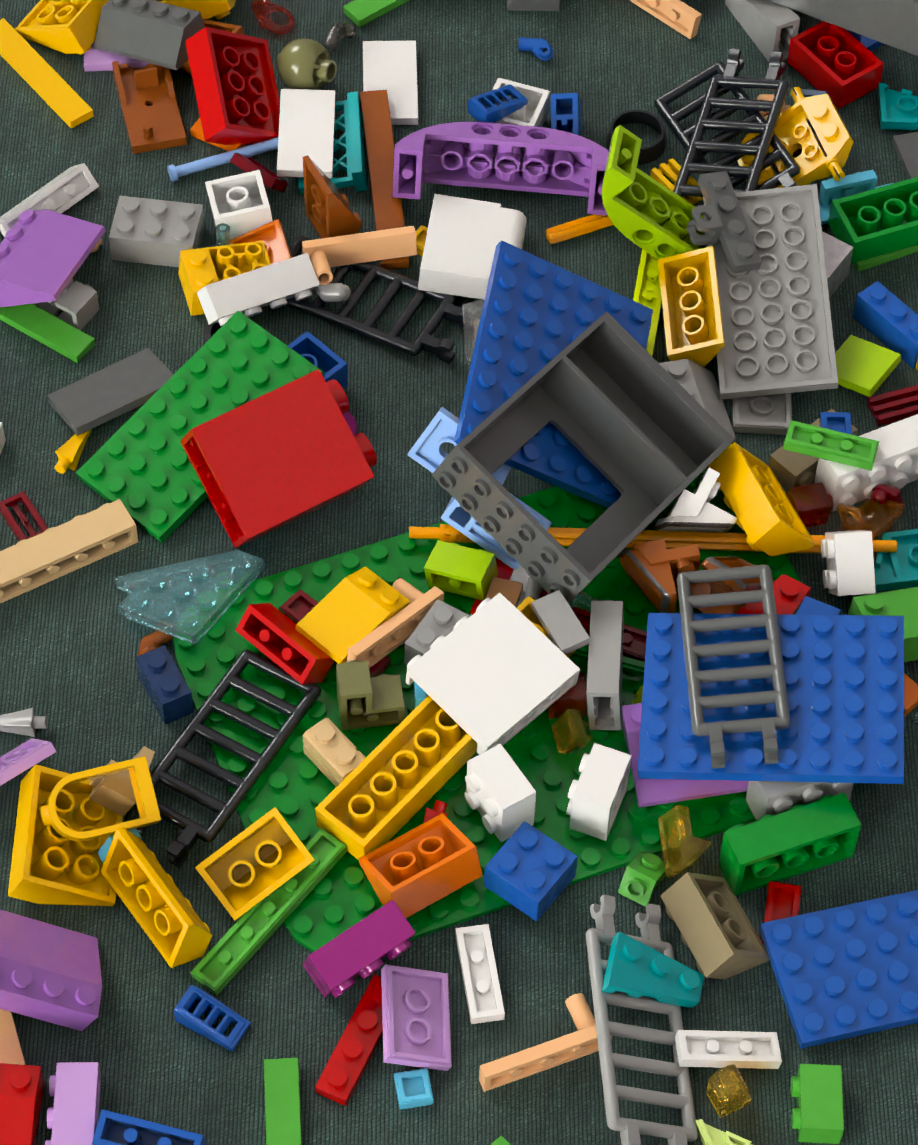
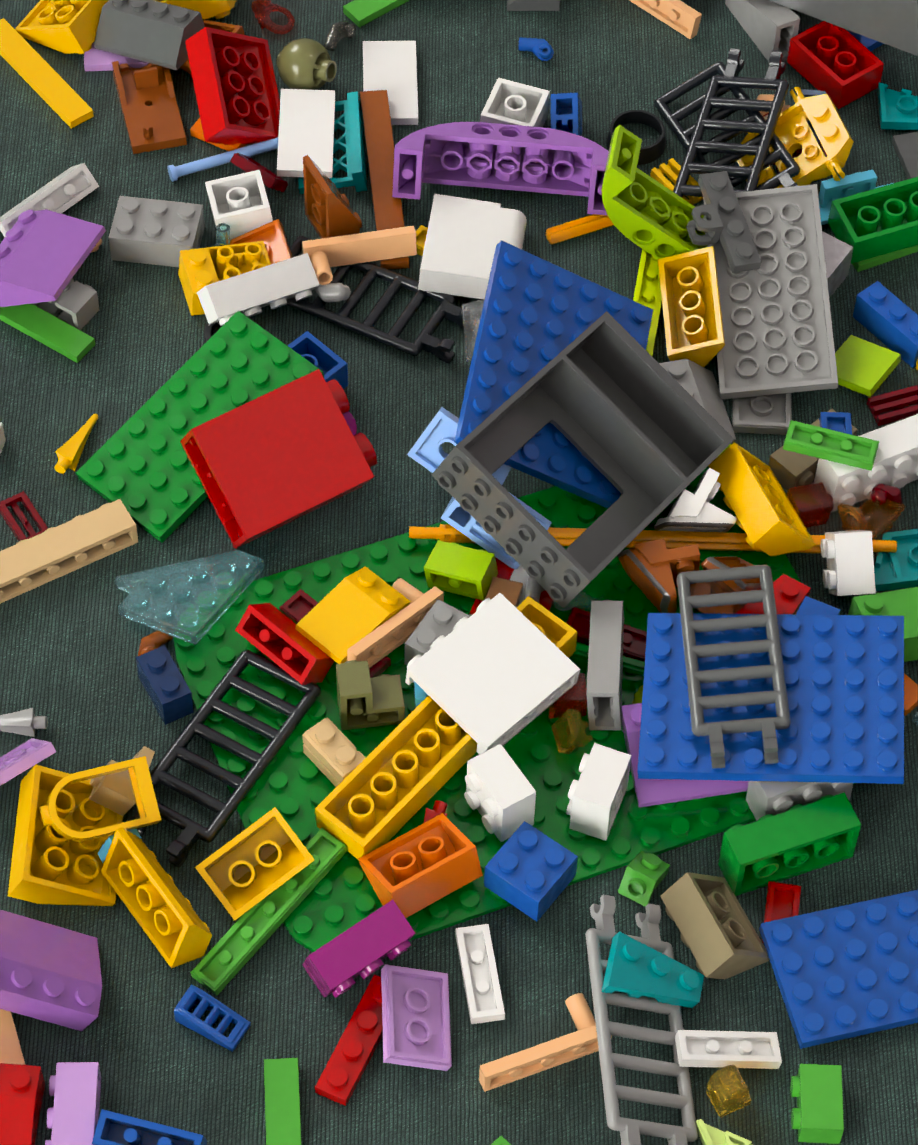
(110, 391): dark grey tile -> none
(413, 1088): medium azure tile -> none
(479, 104): blue slope -> none
(560, 622): light grey tile -> none
(677, 841): clear yellow slope -> none

